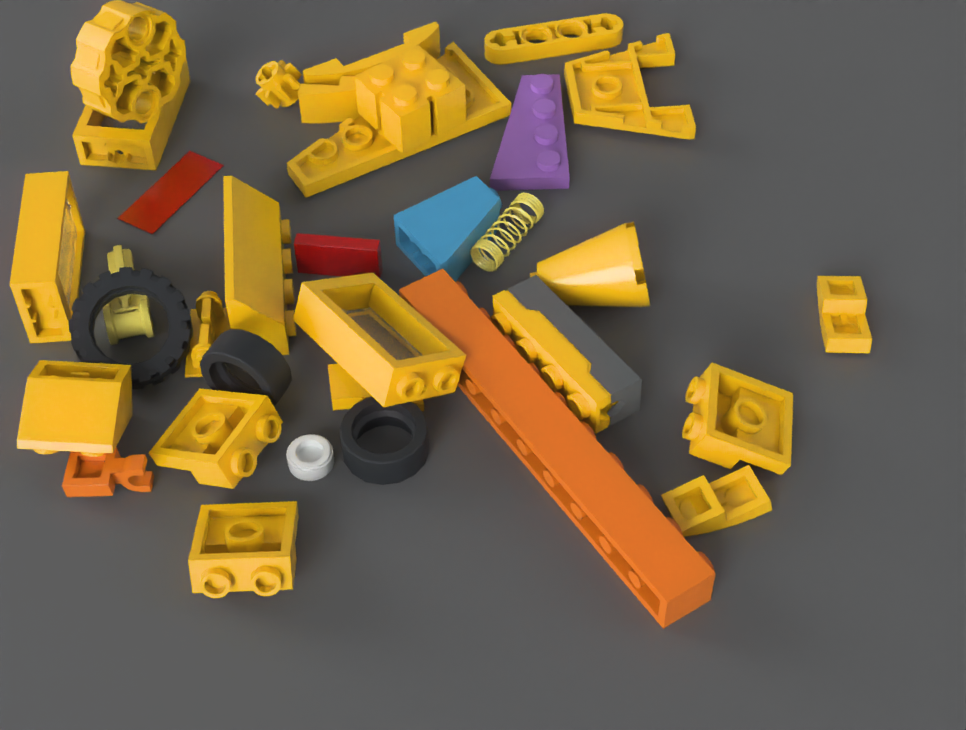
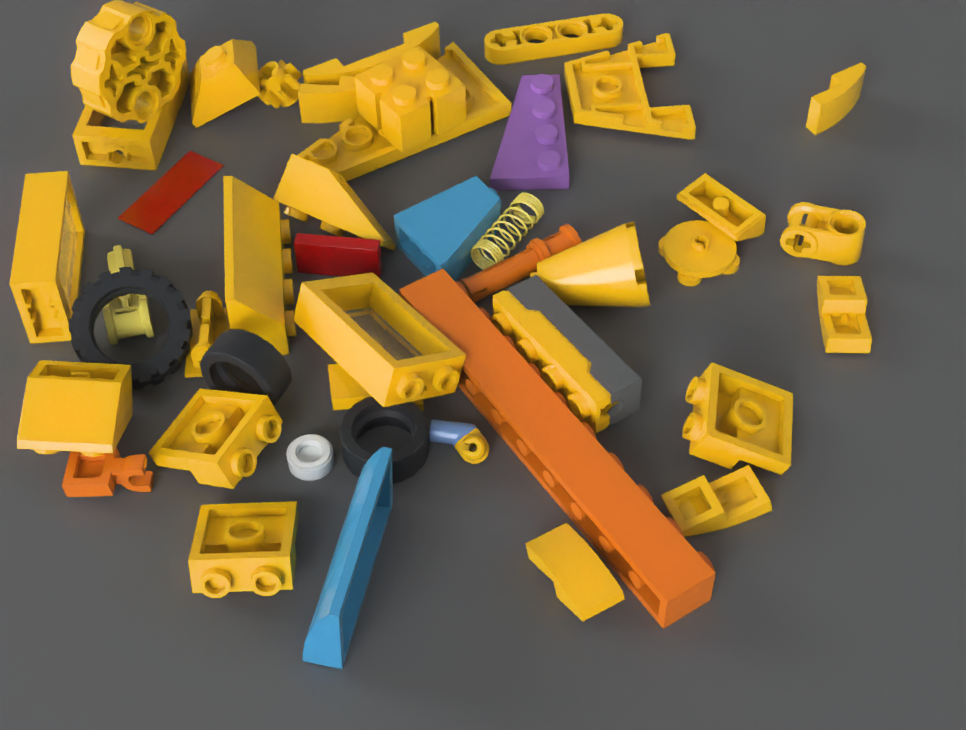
(223, 80): none -> yellow slope
(328, 197): none -> yellow slope
(351, 564): none -> dark azure slope
(463, 436): none -> arm
(520, 265): none -> orange pin
(577, 572): none -> yellow slope
(698, 251): none -> yellow piece
(723, 208): none -> yellow slope
(827, 233): none -> yellow piece
(837, 101): none -> yellow slope

